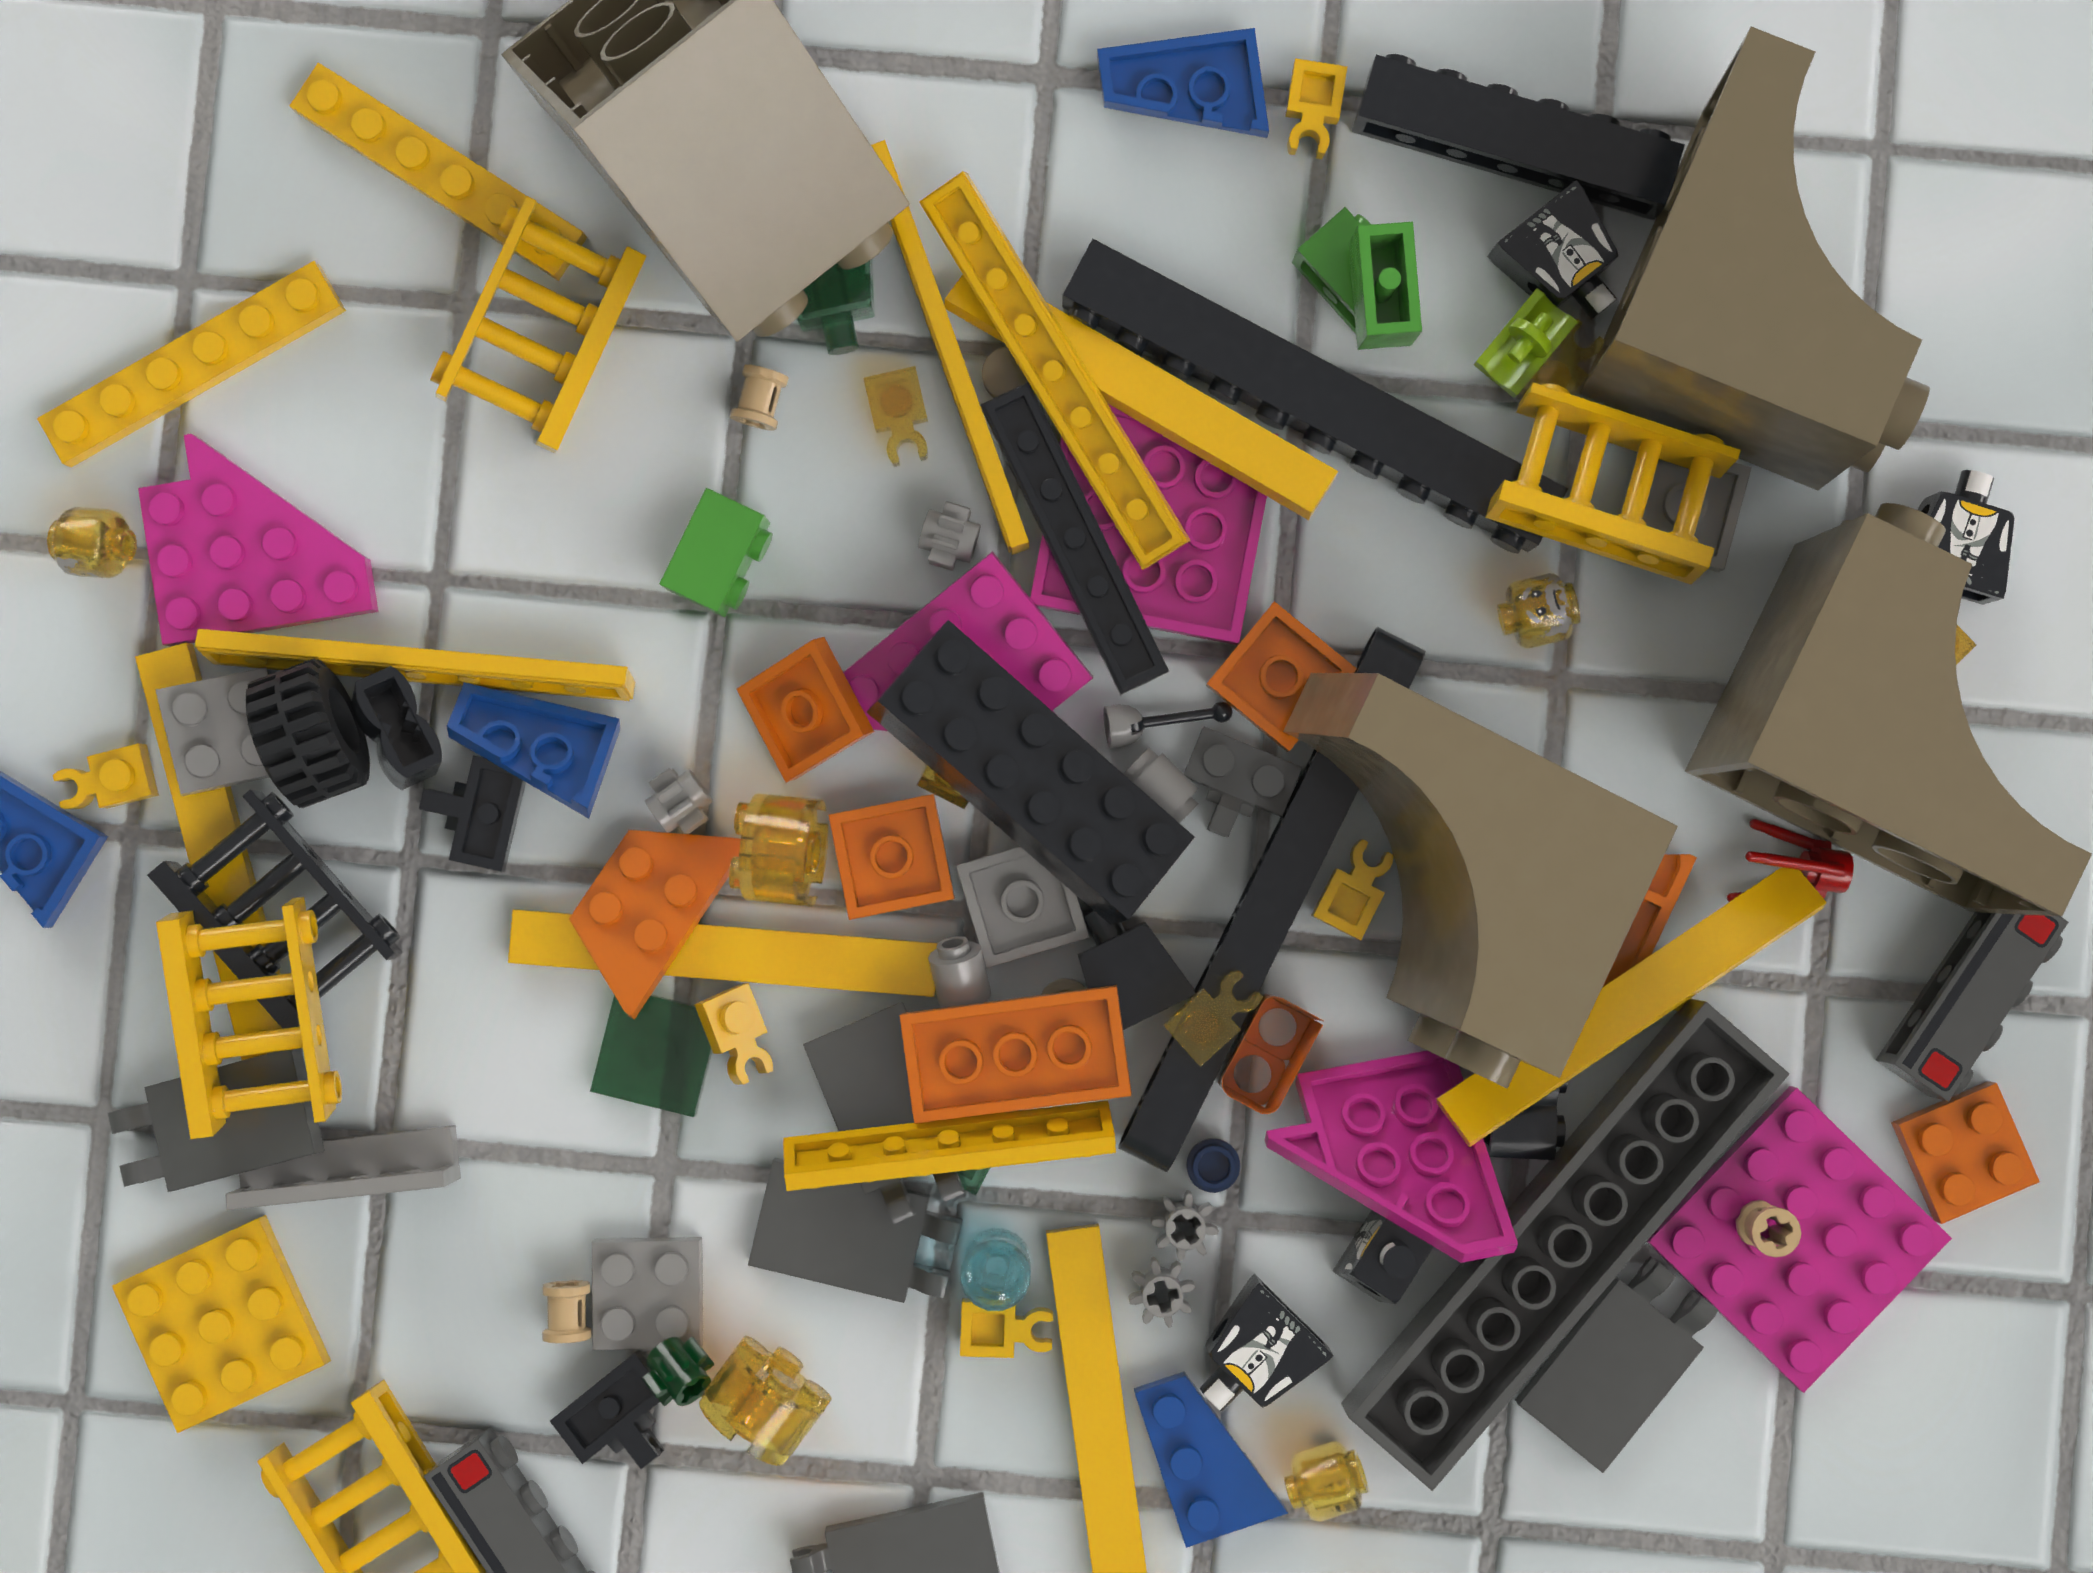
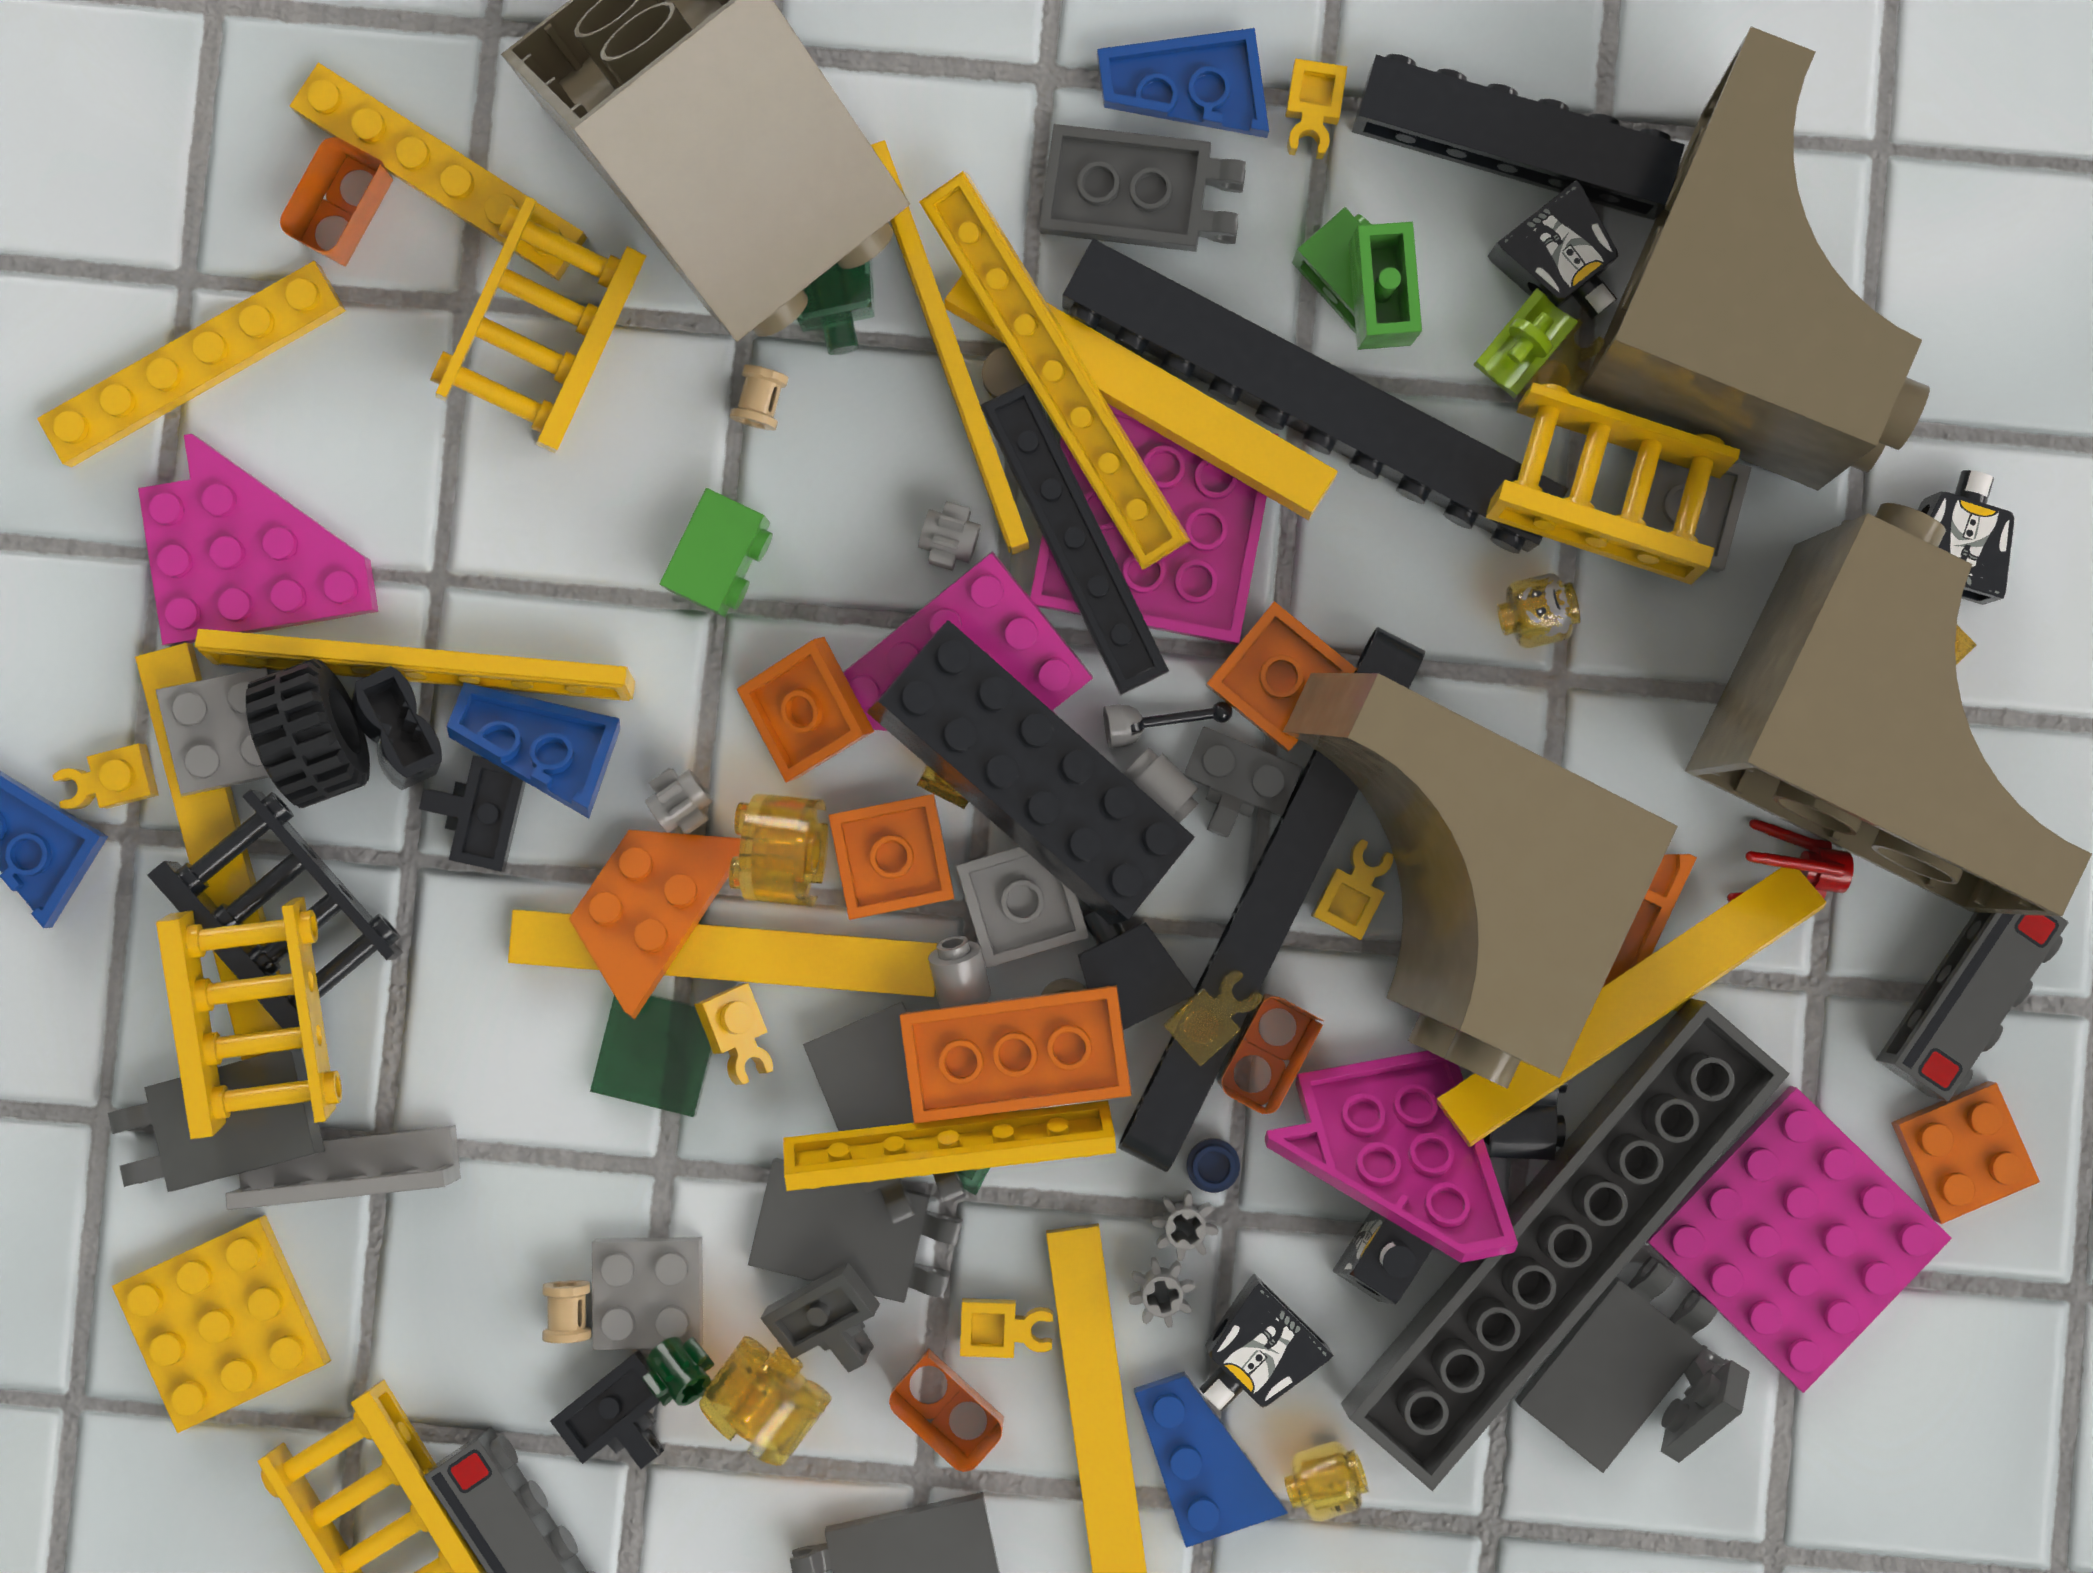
(91, 542): clear yellow head -> none
(324, 176): none -> orange piece
(826, 1315): none -> dark grey hinge
(897, 406): clear yellow plate -> none
(958, 1452): none -> orange piece
(996, 1269): clear light blue wheel -> none
(1136, 189): none -> dark grey tile
(1710, 1404): none -> dark grey hinge
(1784, 1233): tan bush -> none

